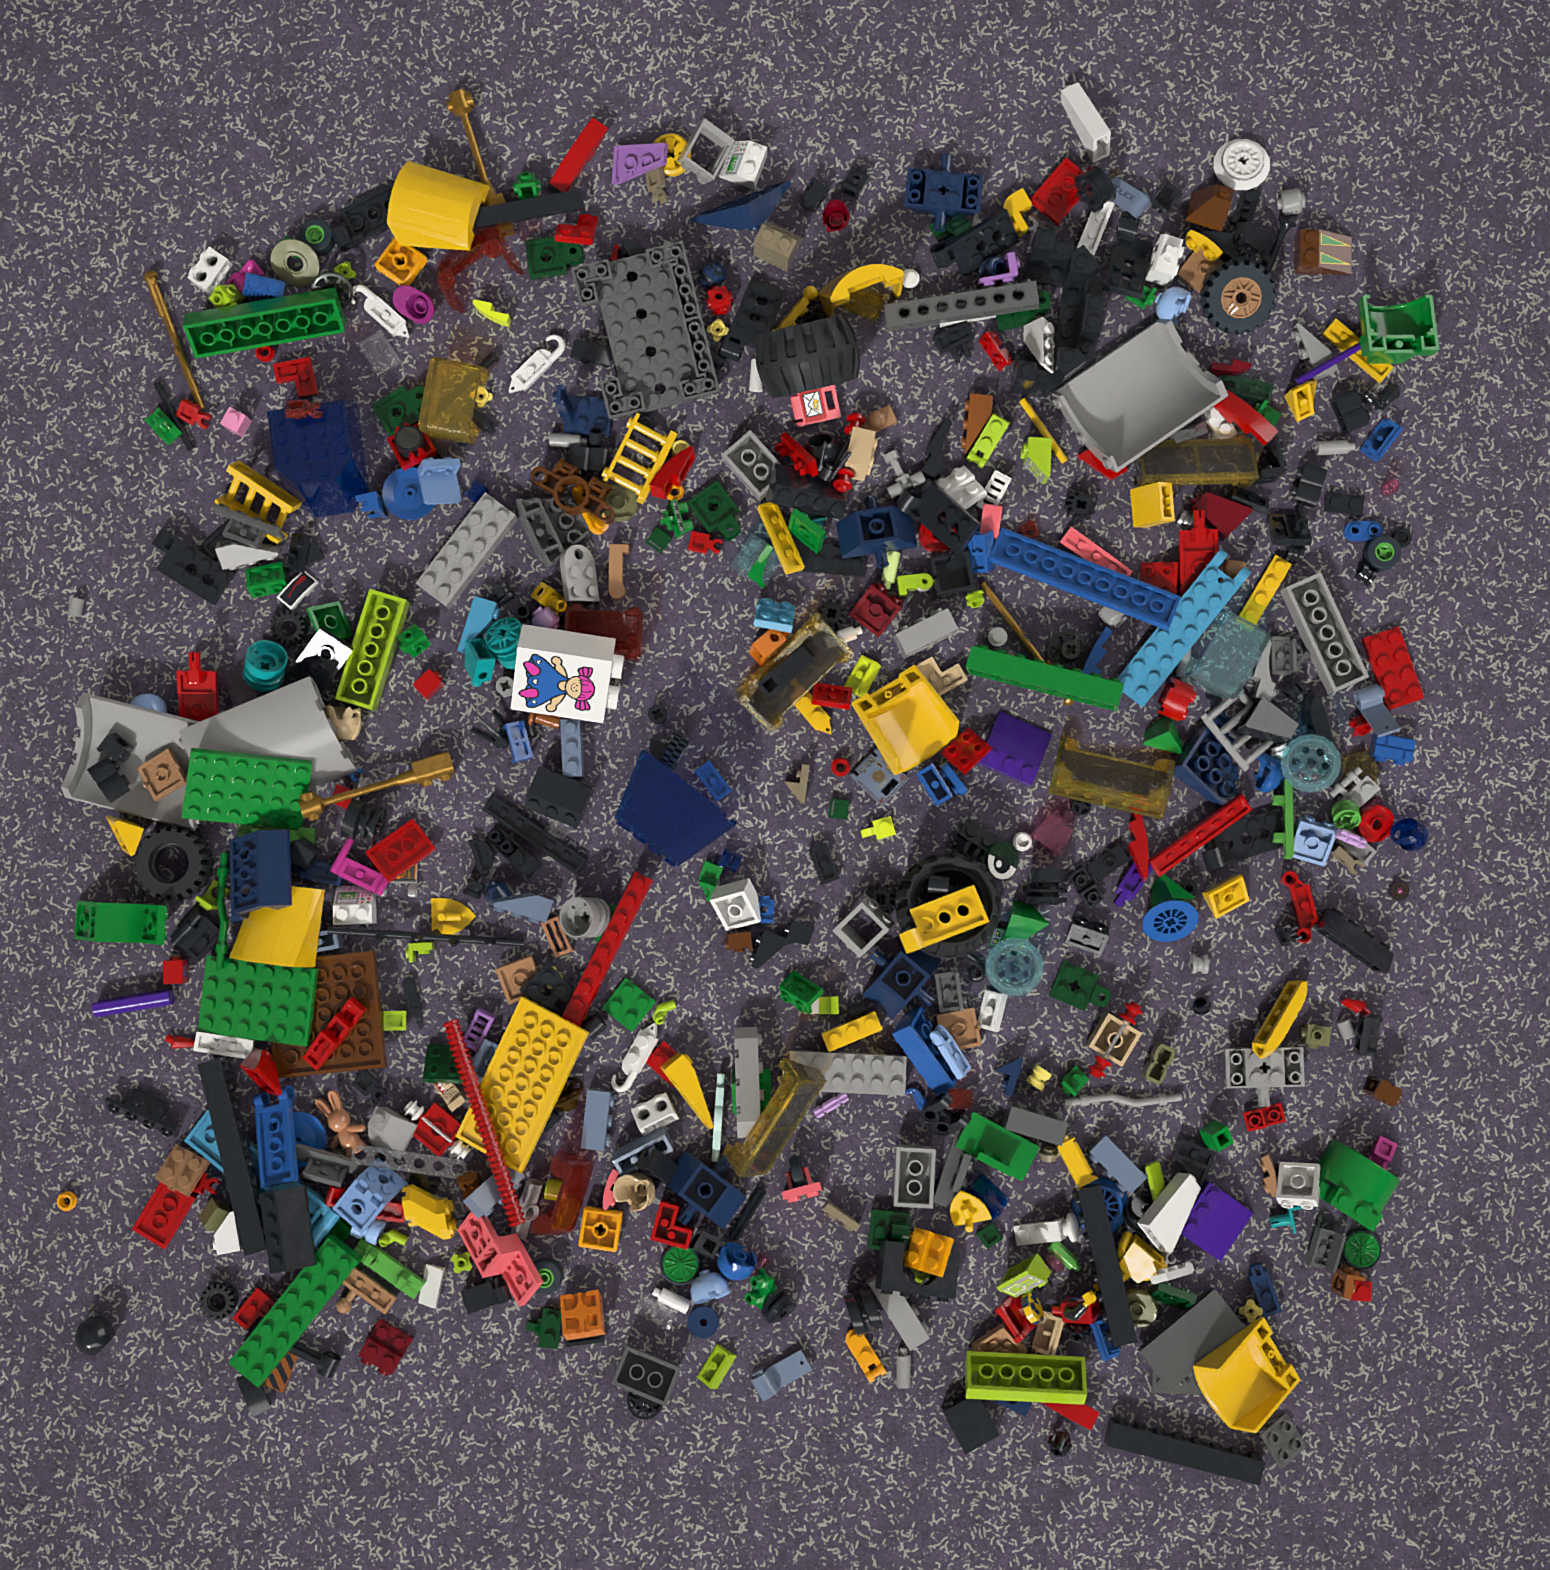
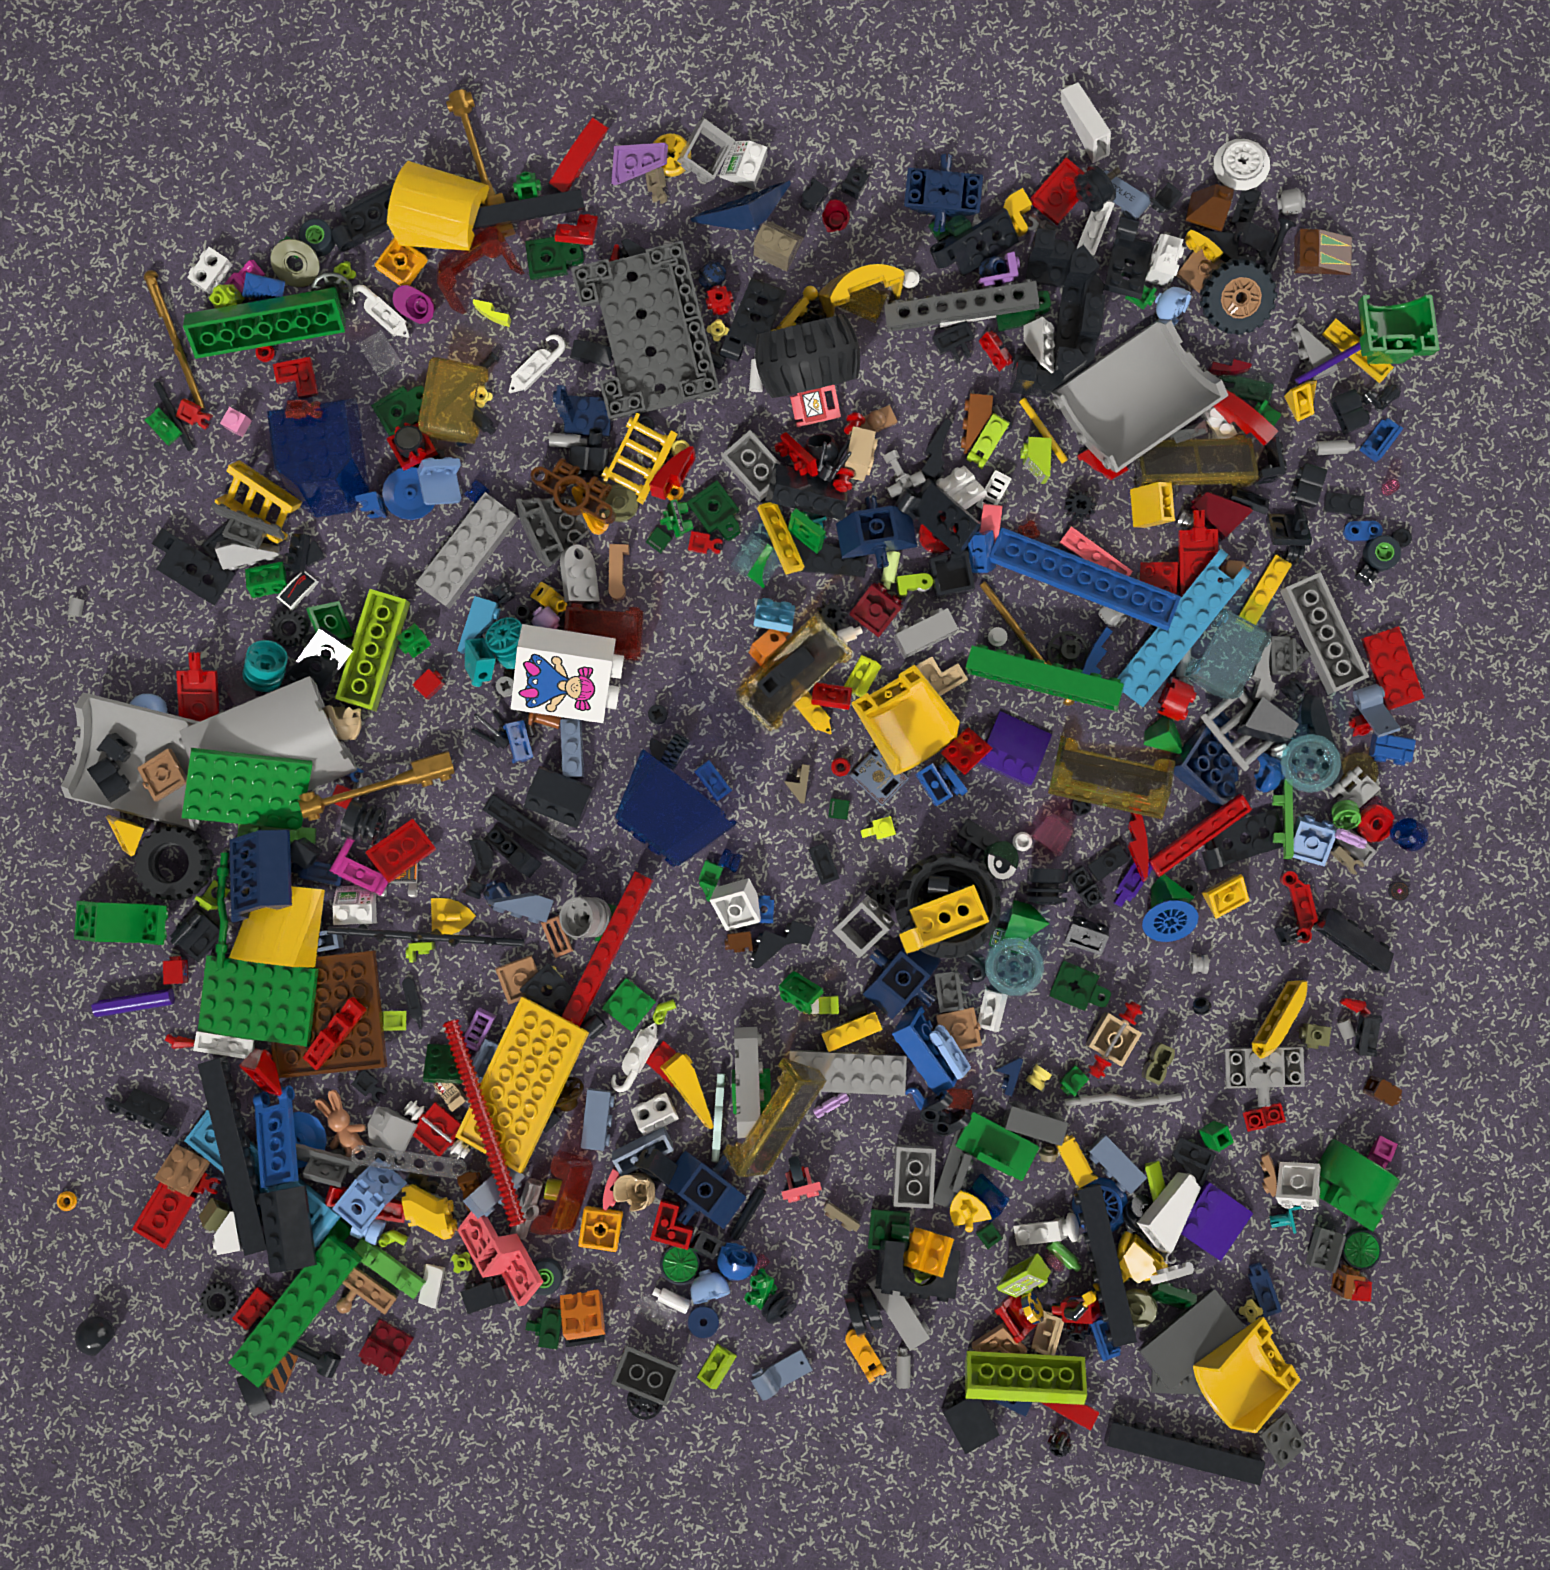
(975, 599): lime plate -> none

